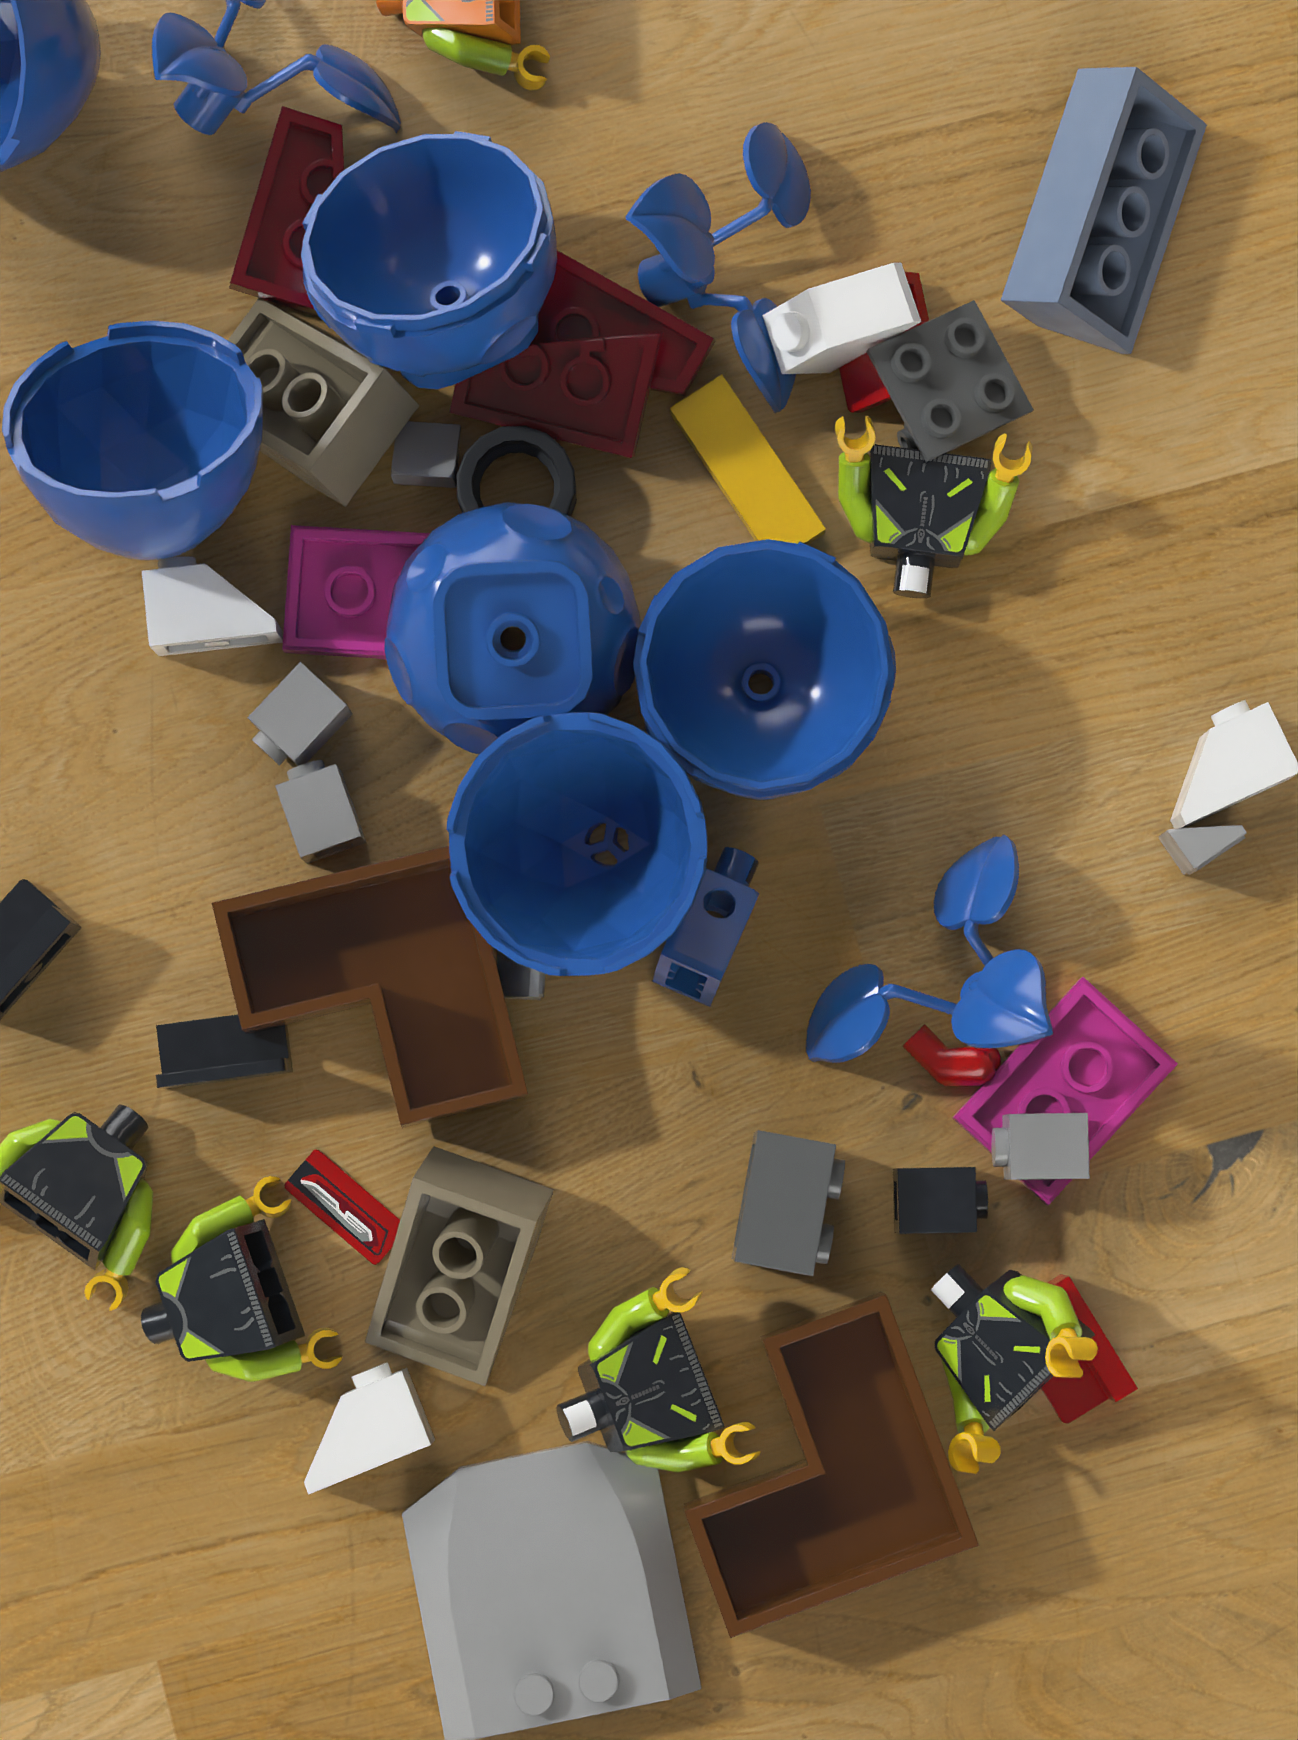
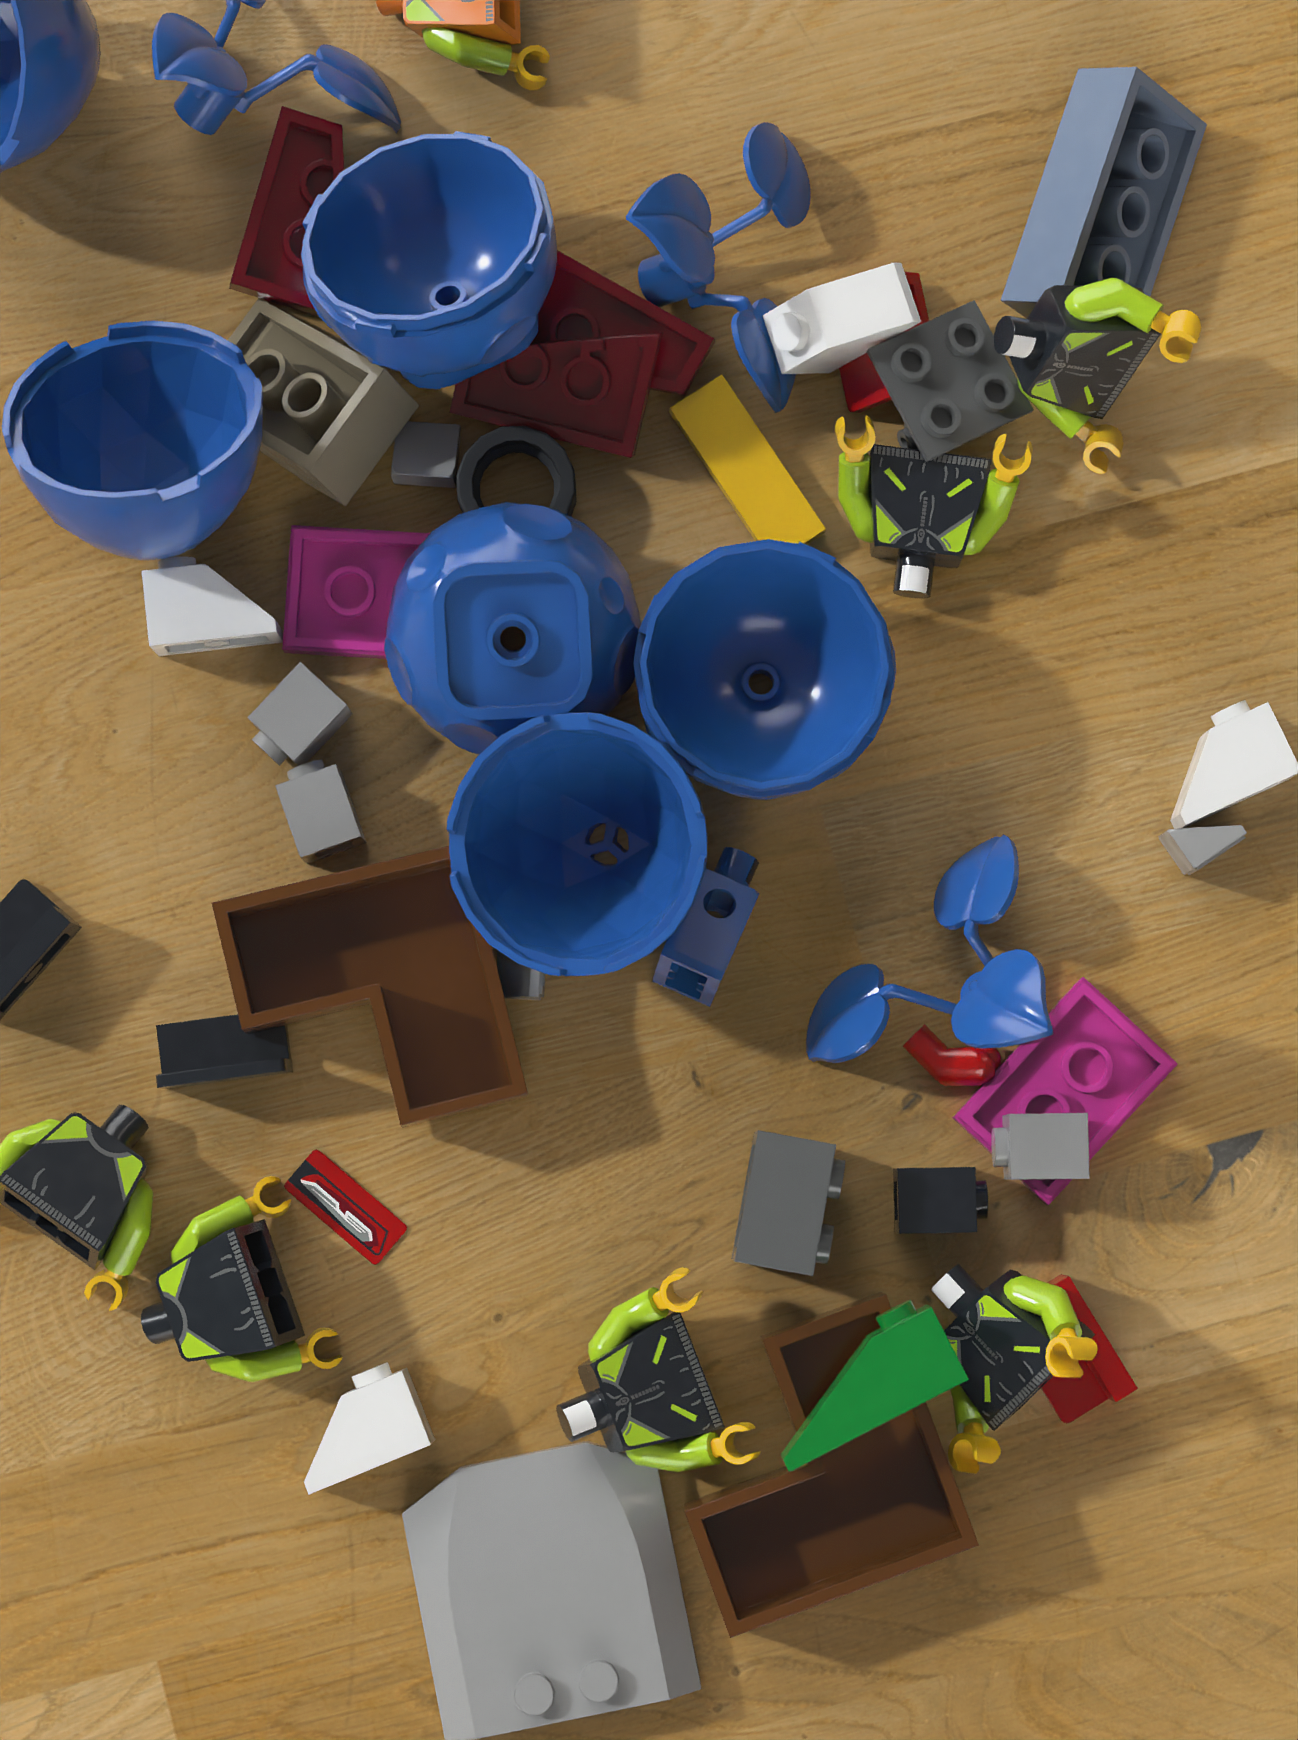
(458, 1264): dark tan slope -> none
(885, 1377): none -> green slope
(1084, 349): none -> torso

